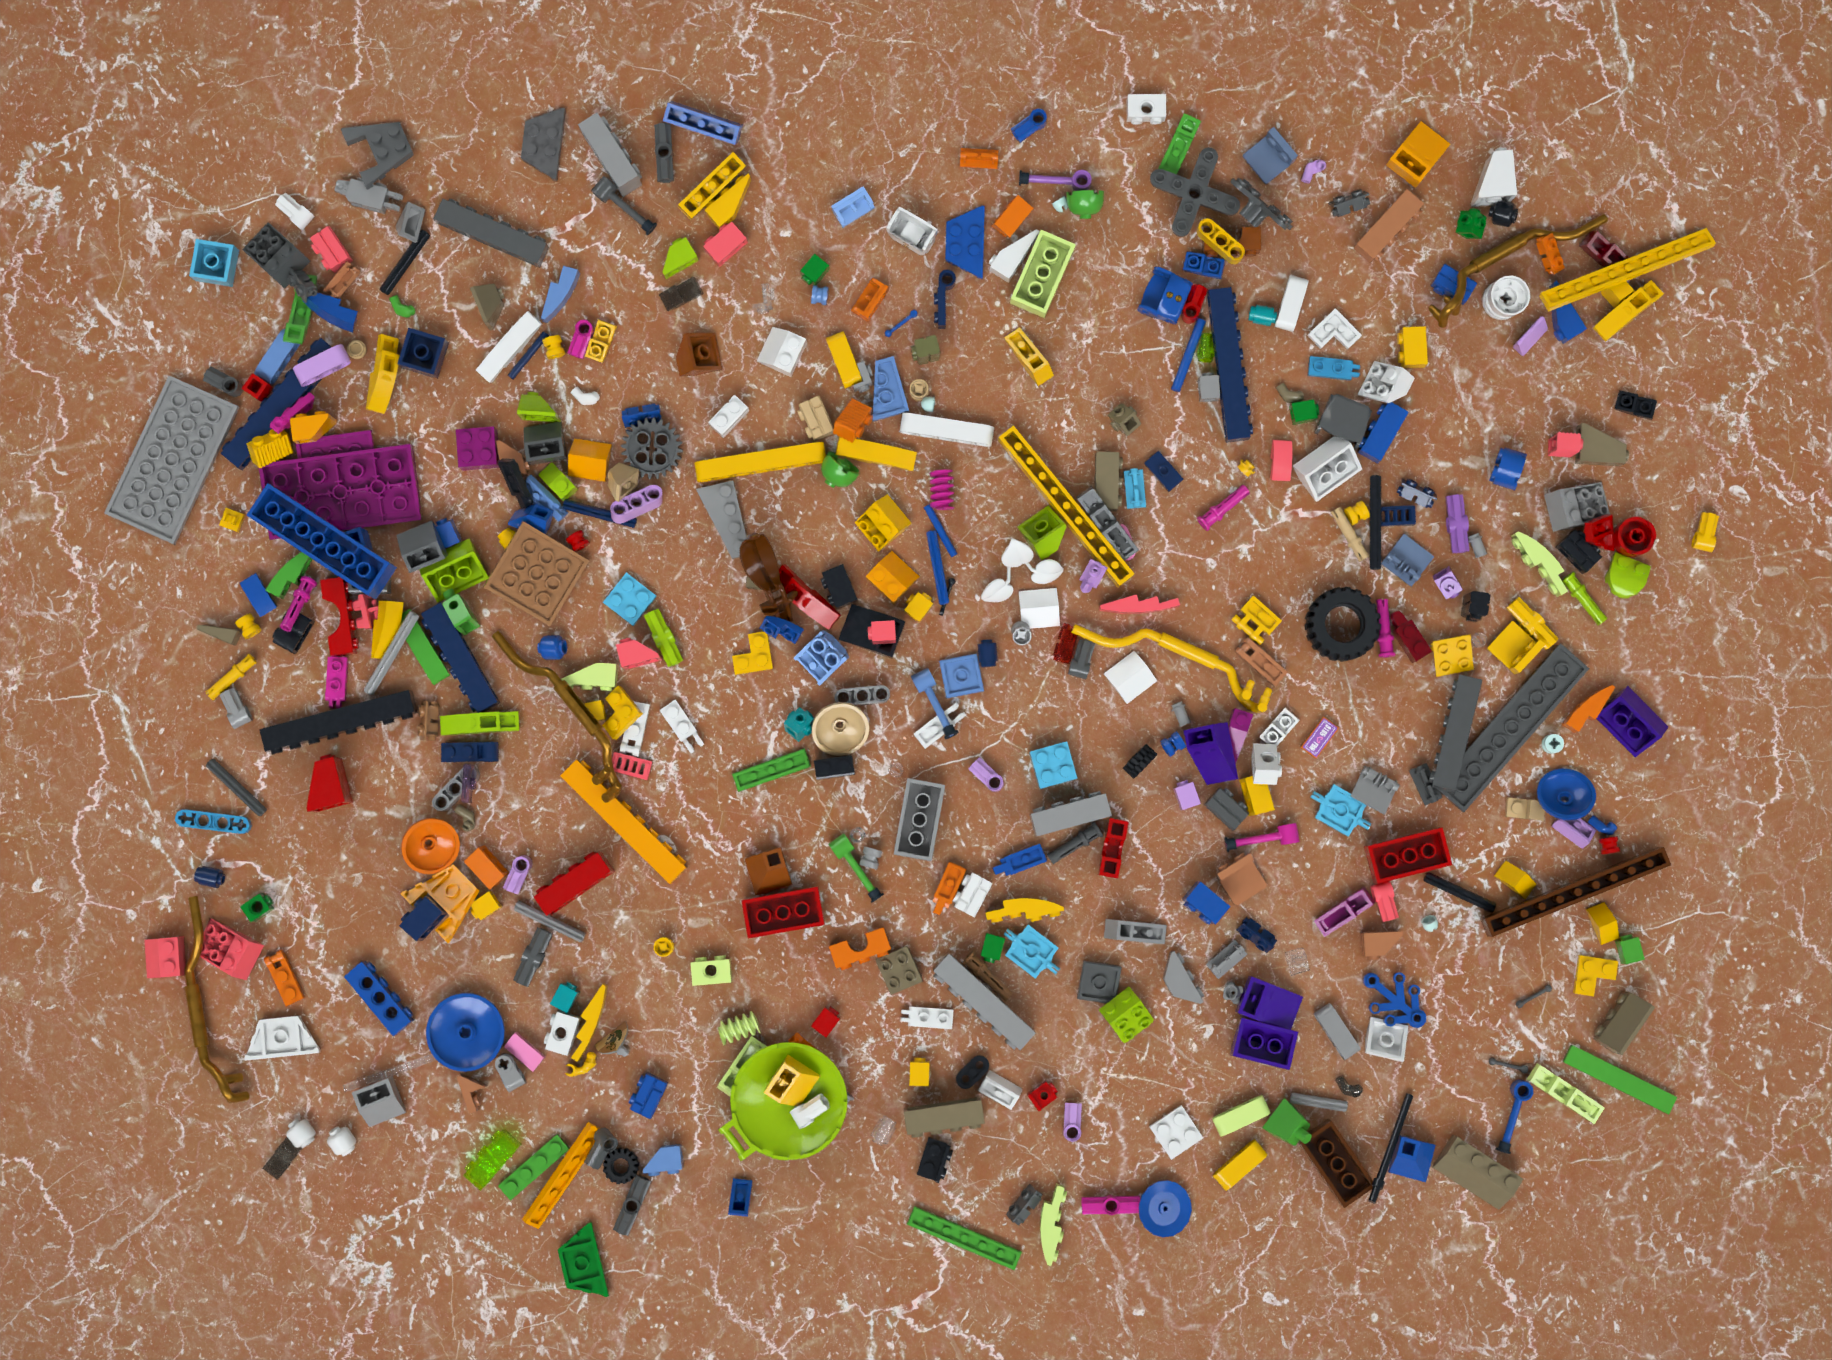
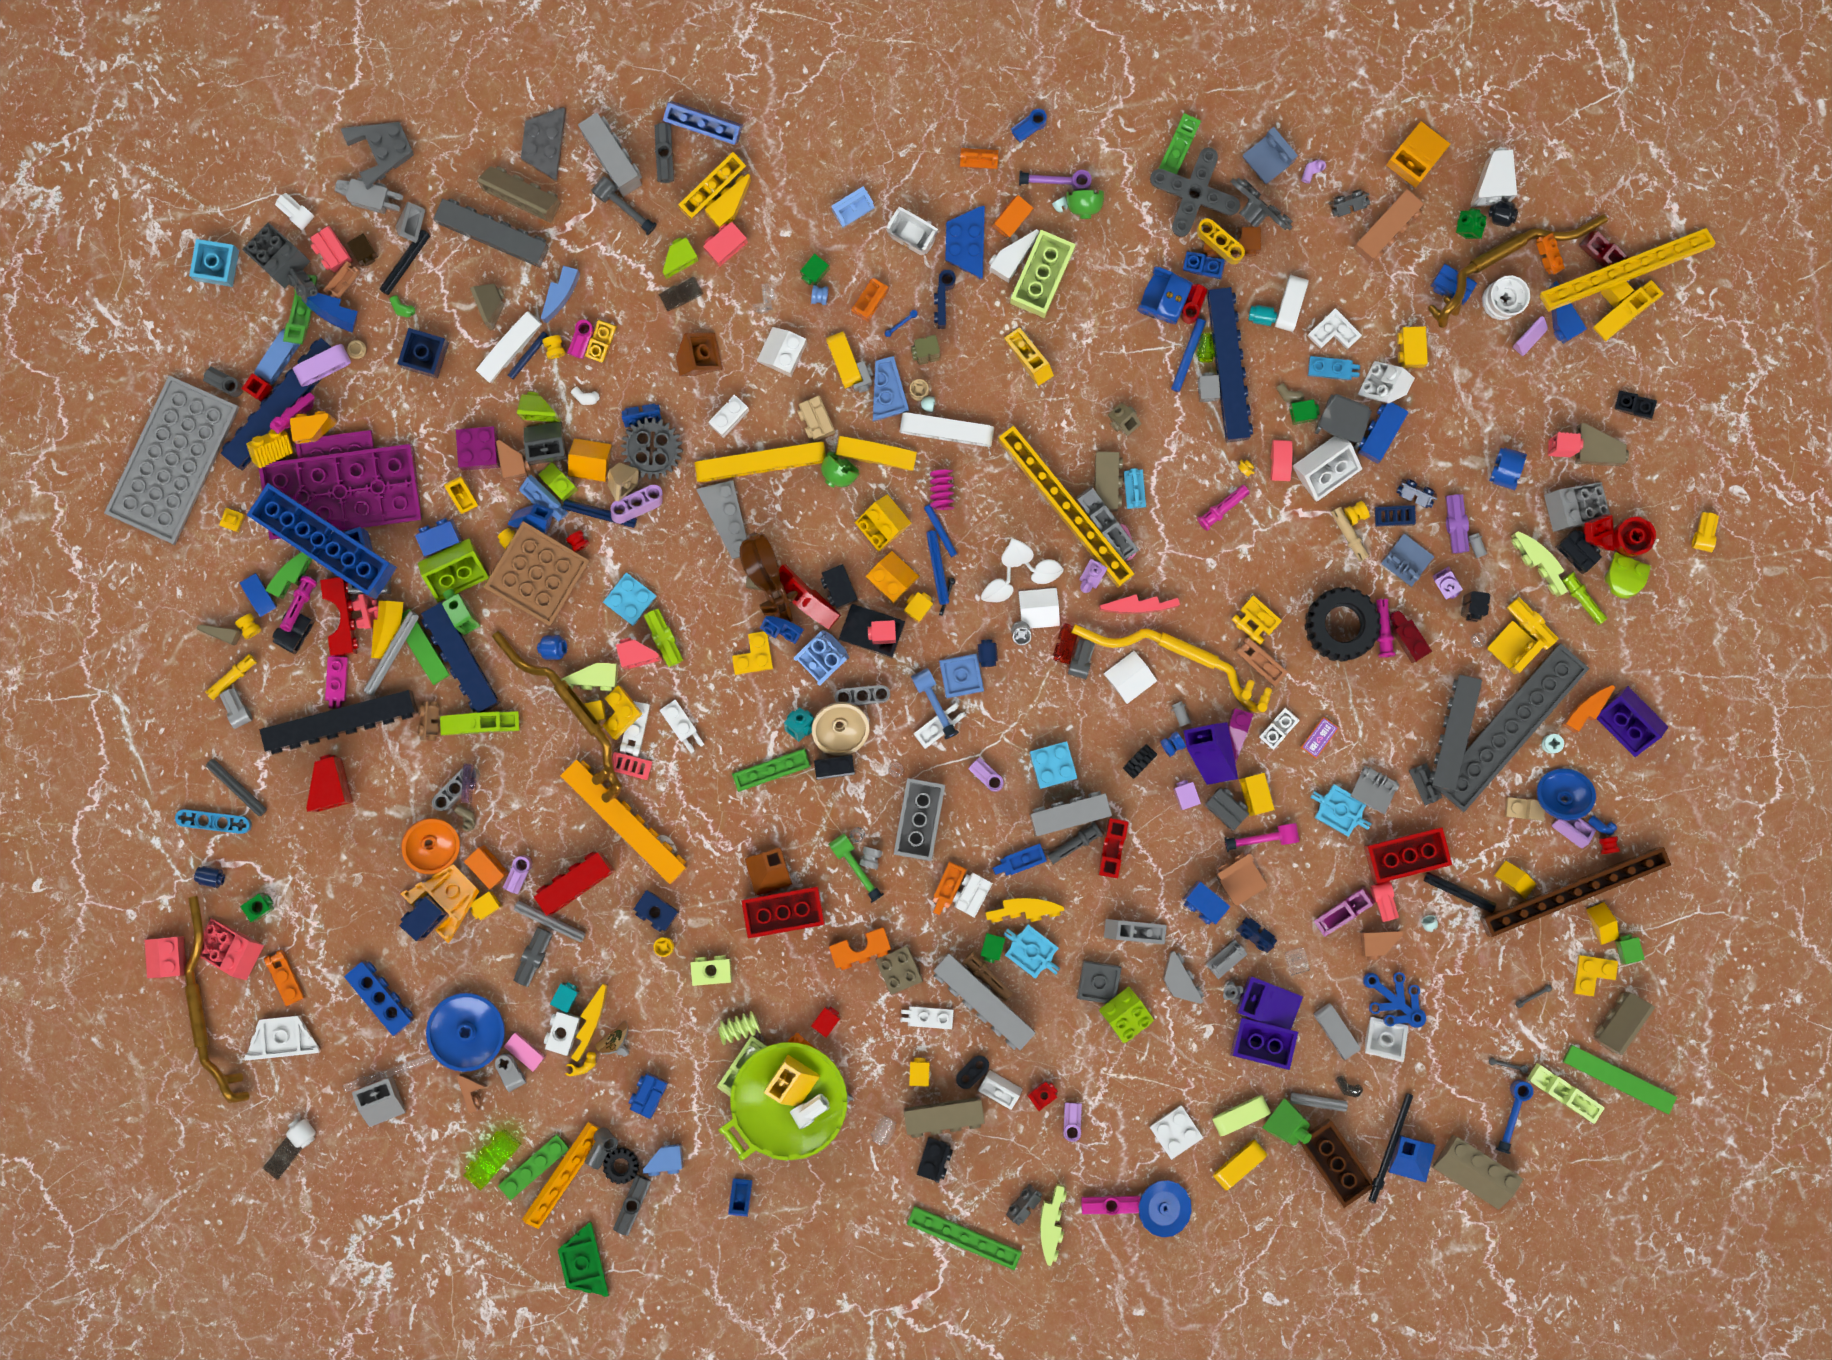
(341, 1141): white head -> none
(362, 250): none -> dark brown brick
(384, 374): yellow slope -> none
(421, 546): dark grey slope -> none
(461, 494): none -> yellow slope
(470, 752): dark blue plate -> none
(515, 481): black hinge -> none
(518, 193): none -> dark tan slope
(667, 912): none -> dark blue brick
(852, 420): orange brick -> none
(1043, 532): lime slope -> none
(1155, 102): white brick -> none
(1163, 471): dark blue plate -> none
(1265, 764): white brick -> none
(1375, 522): black axle -> none
(1452, 655): yellow hinge -> none

